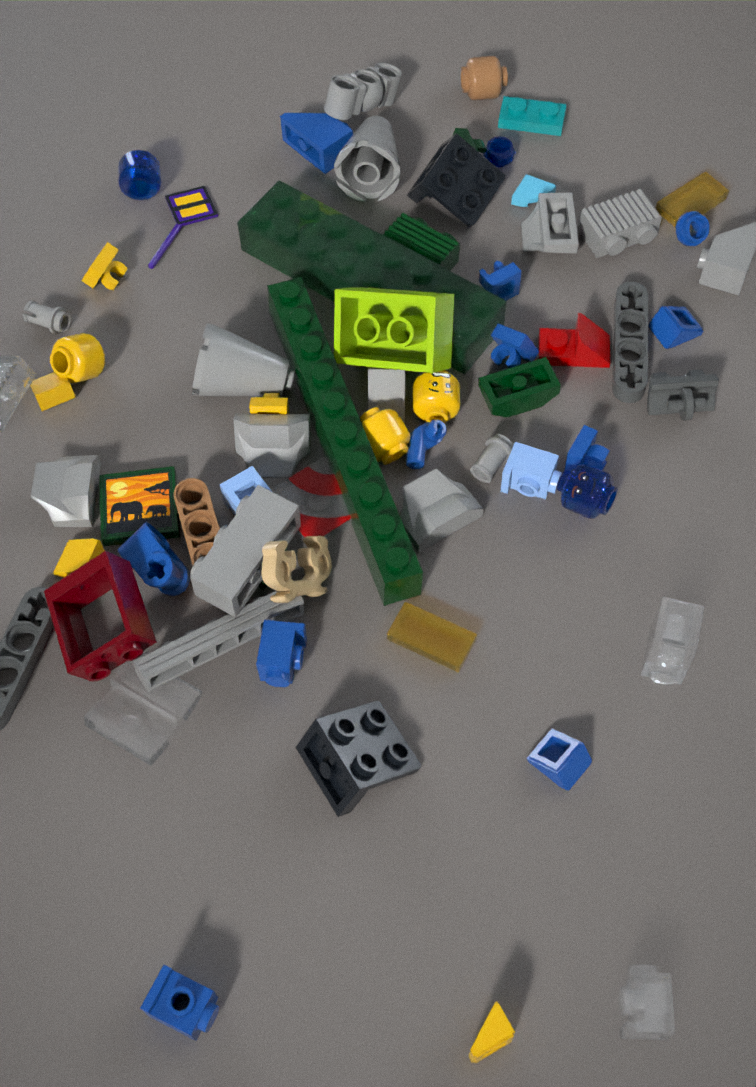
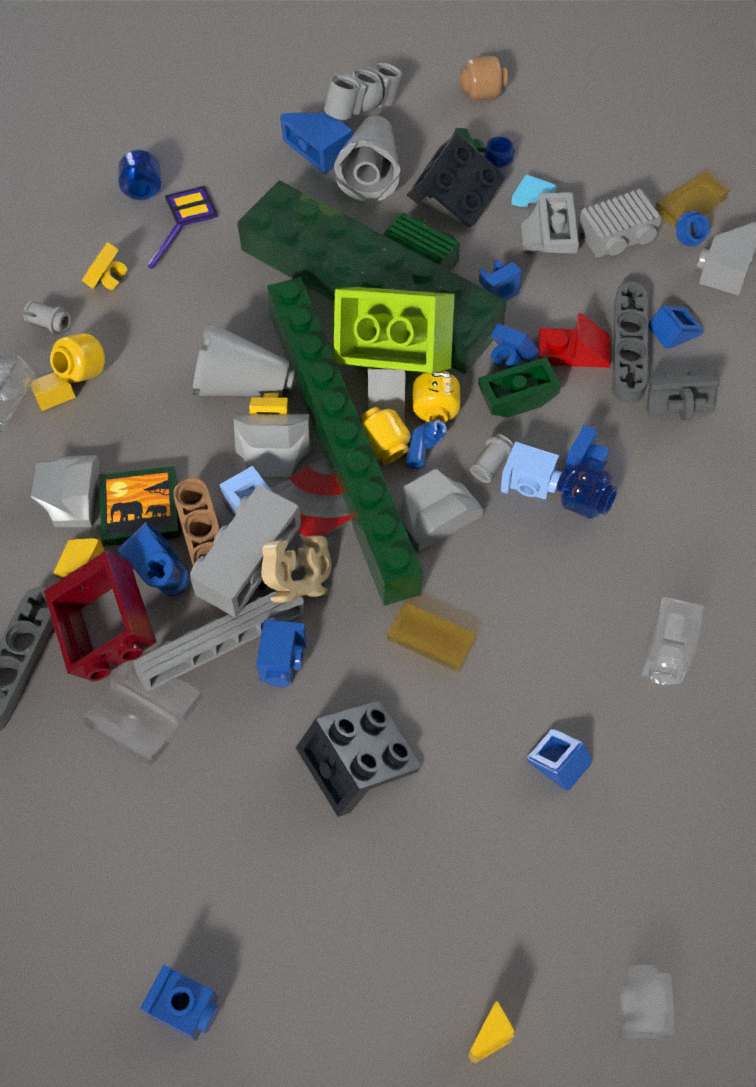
(532, 116): teal plate -> none

